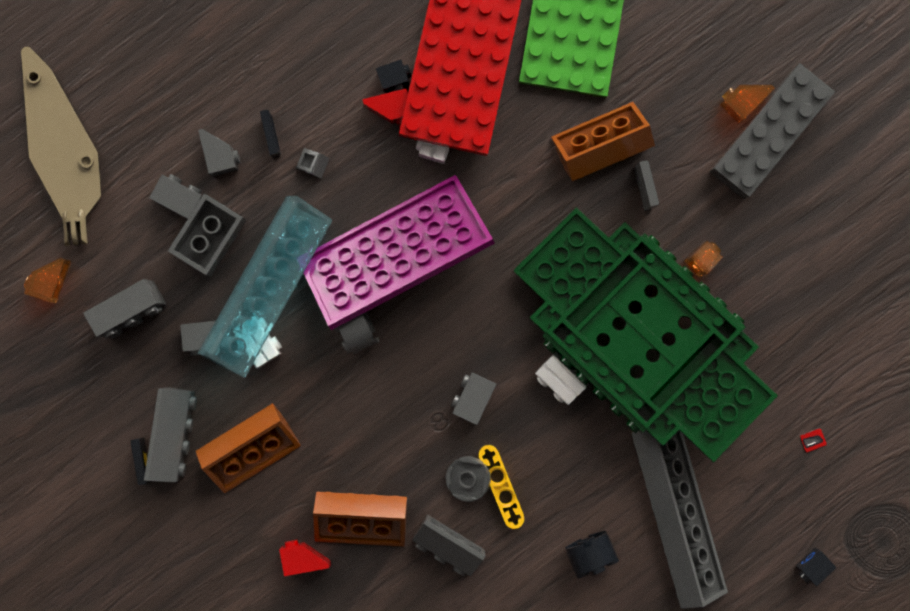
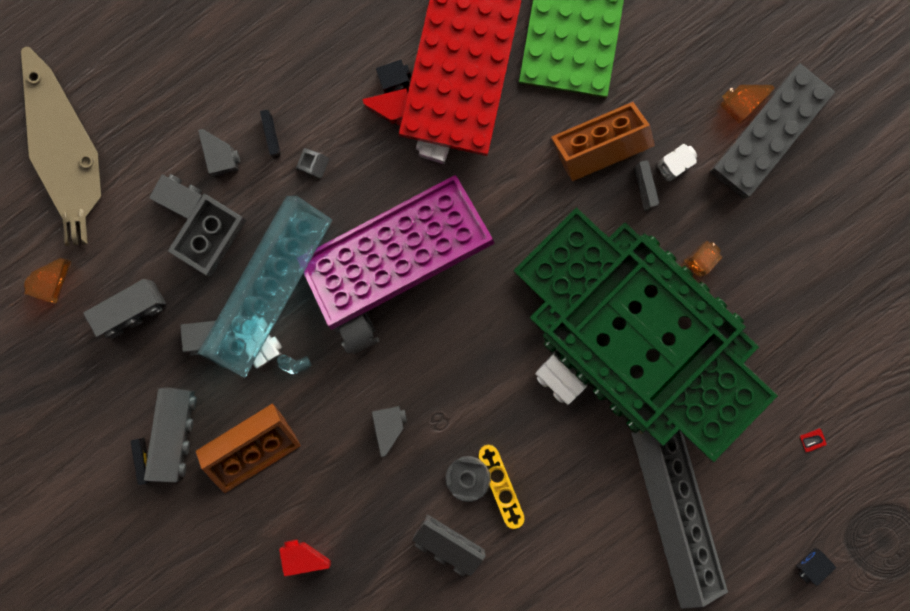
(292, 366): none -> clear light blue arm
(360, 518): dark orange slope -> none
(388, 426): none -> dark grey slope
(473, 397): dark grey brick -> none
(591, 554): black brick -> none
(677, 162): none -> white brick

